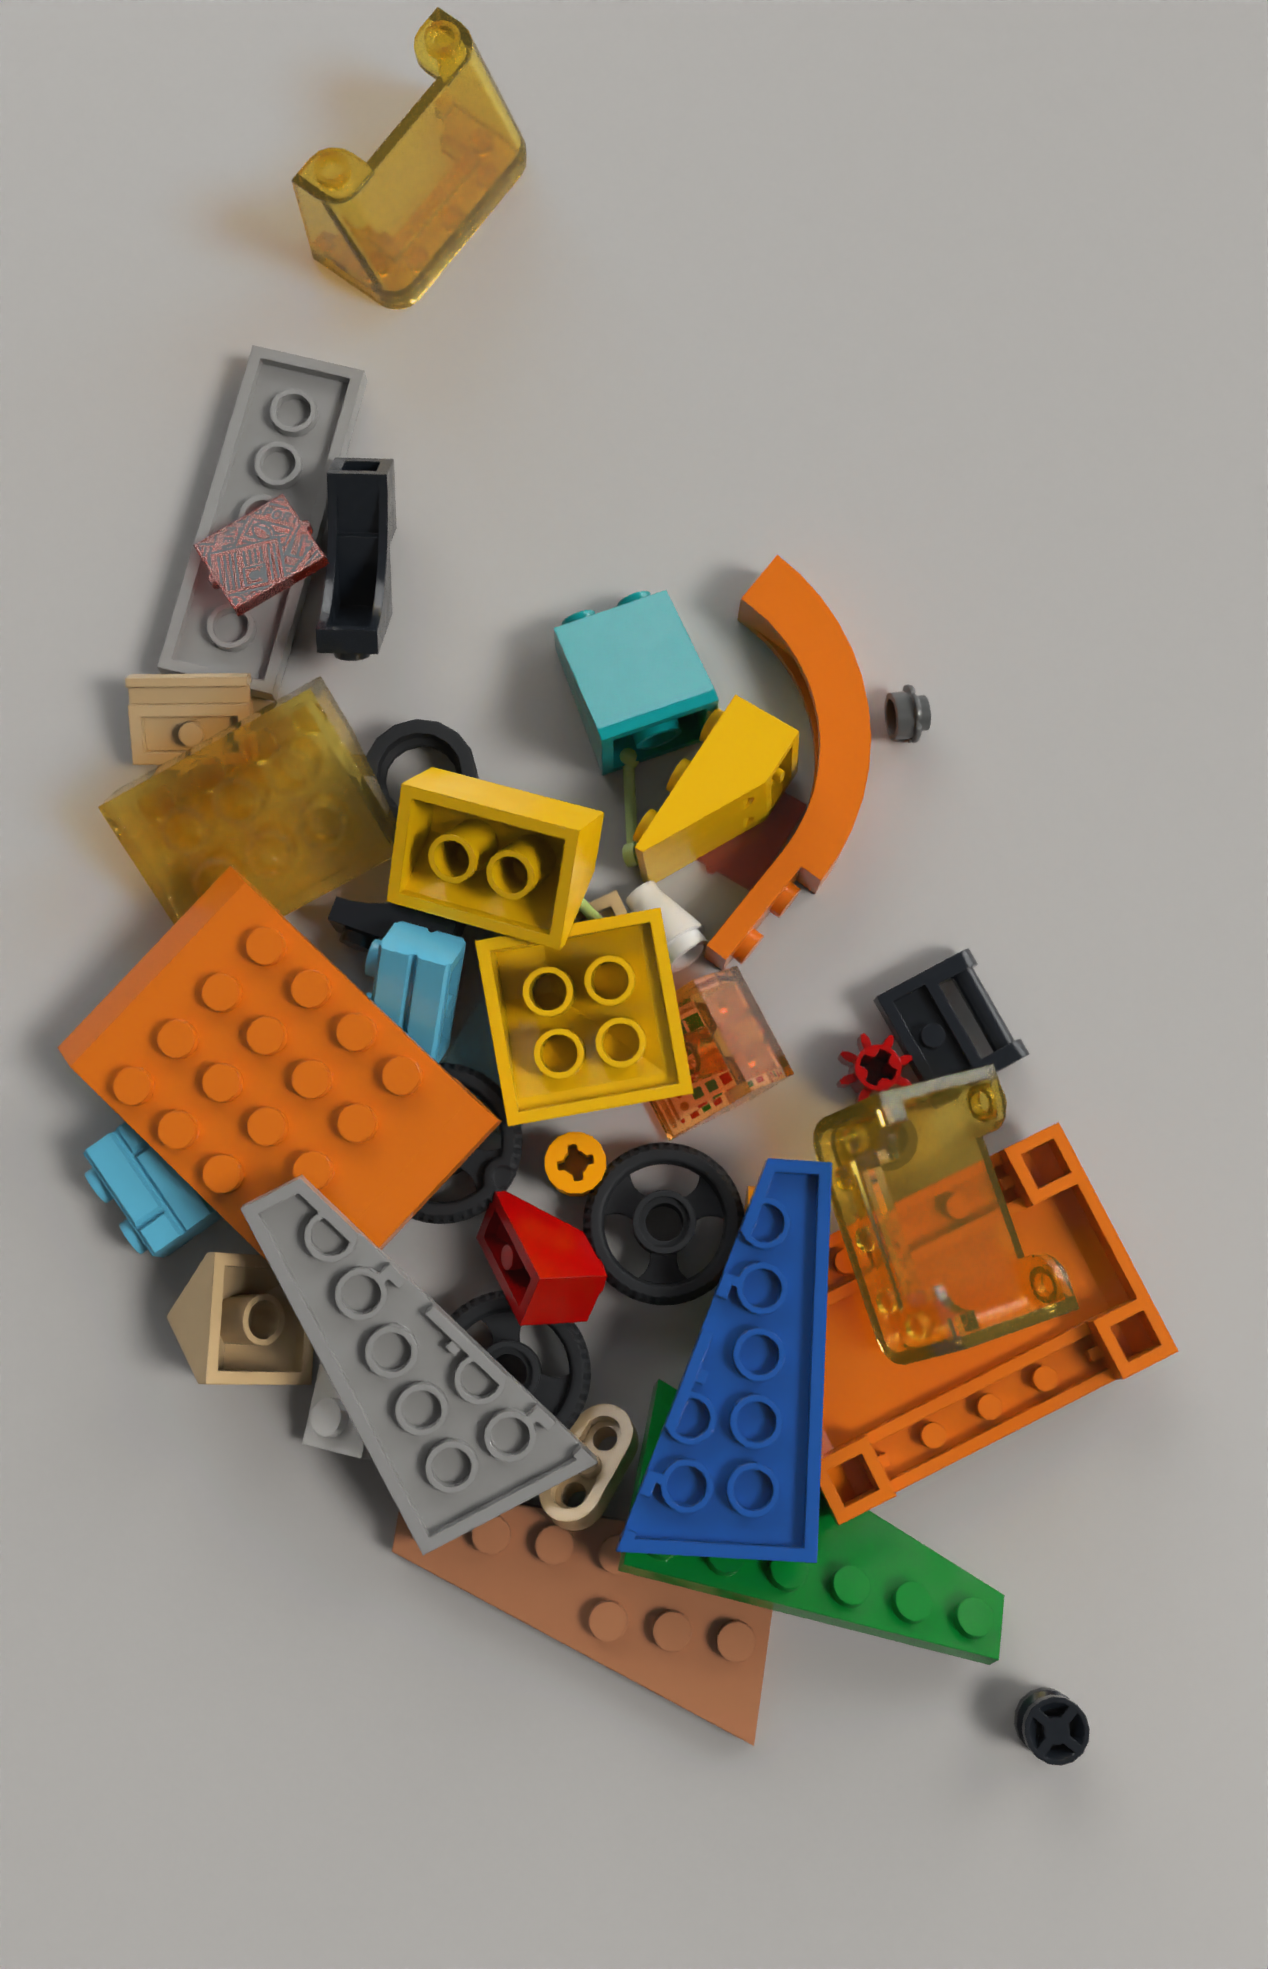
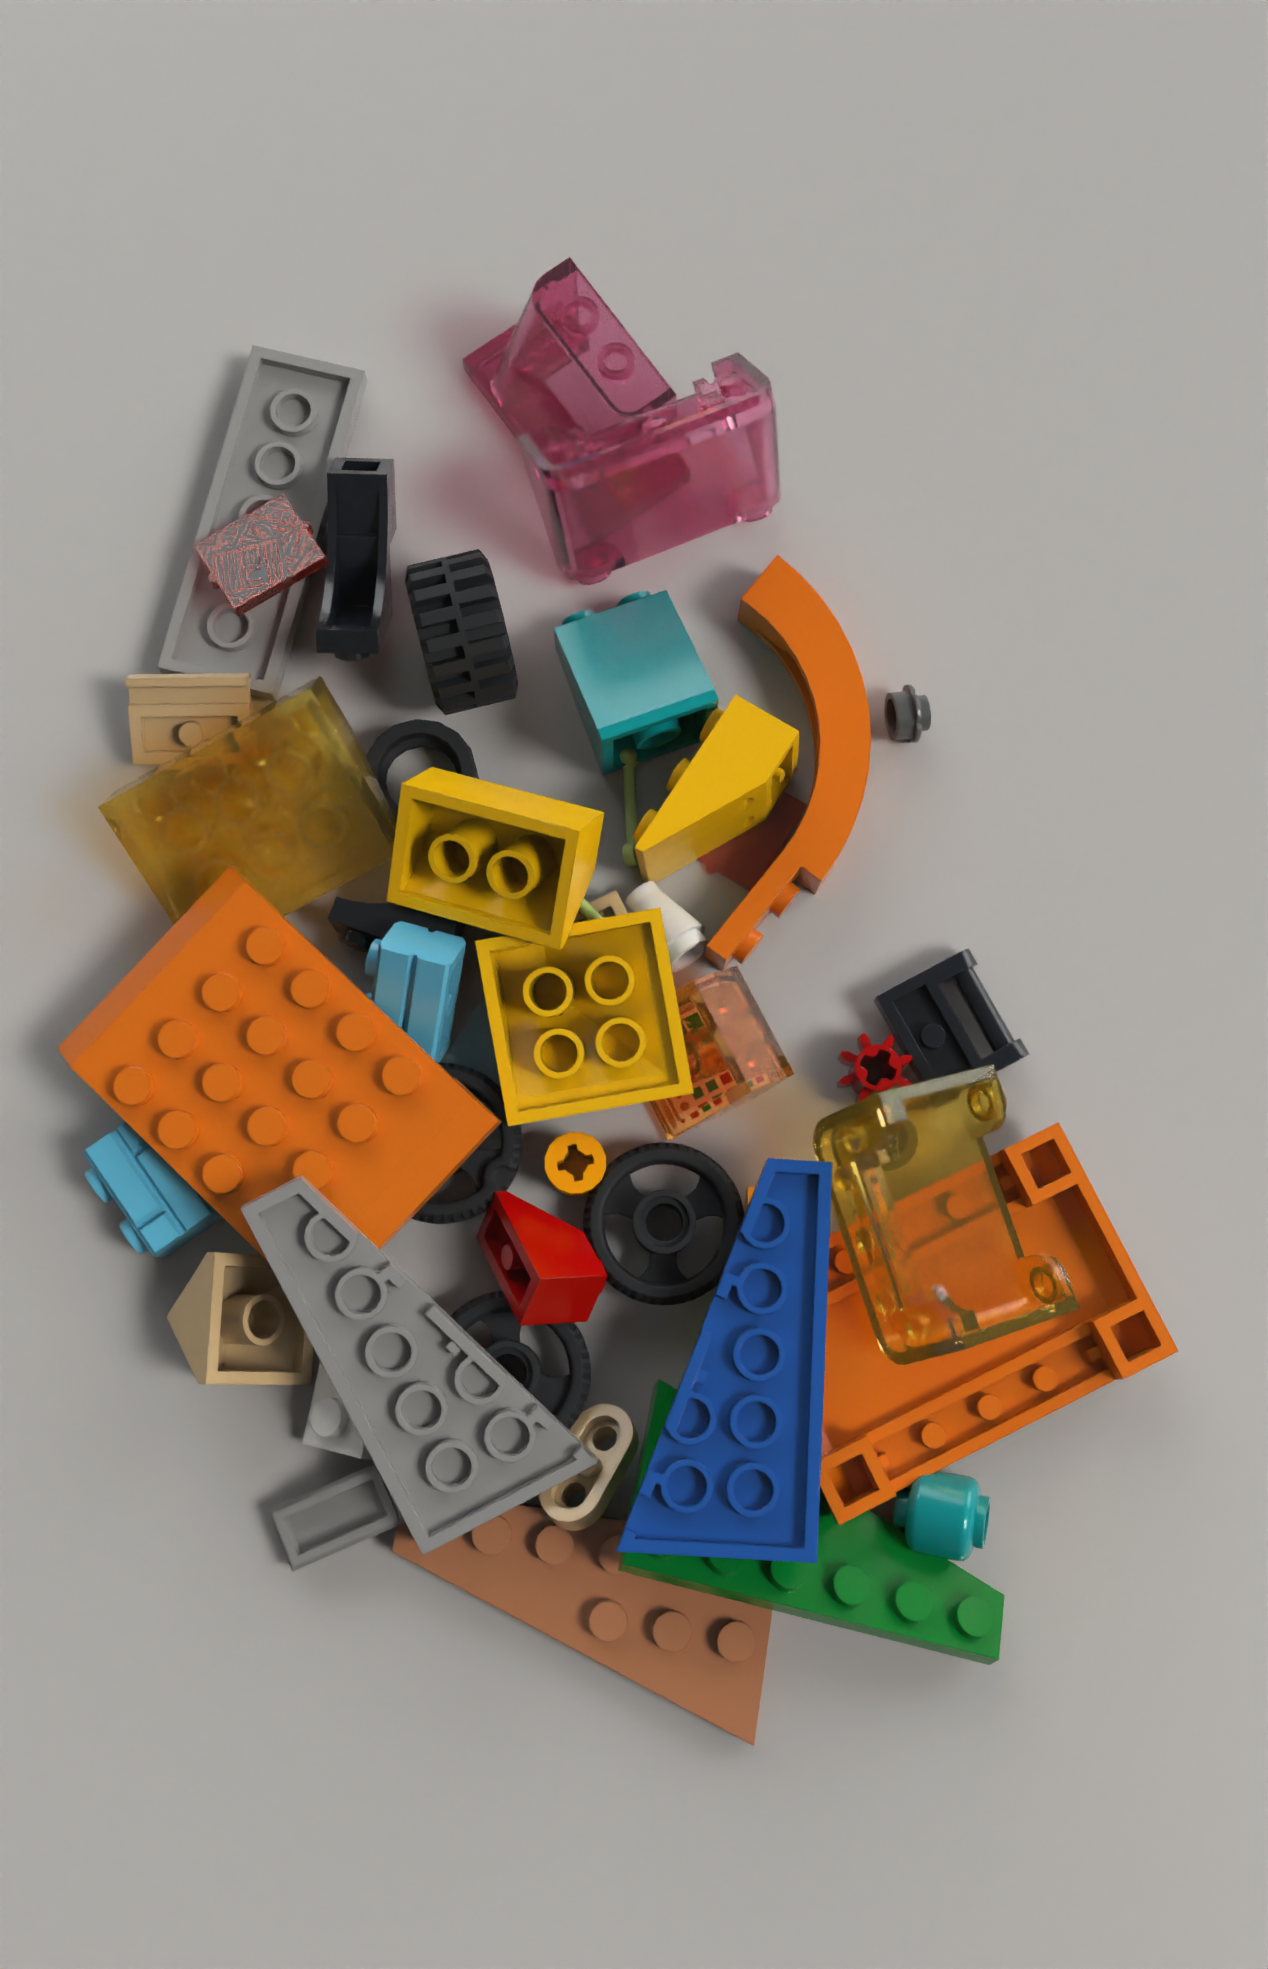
(335, 1517): none -> light grey tile
(428, 185): clear yellow windscreen -> none
(462, 631): none -> black tyre
(566, 363): none -> clear pink windscreen
(658, 474): none -> clear pink windscreen
(943, 1515): none -> teal head
(1063, 1735): black wheel -> none

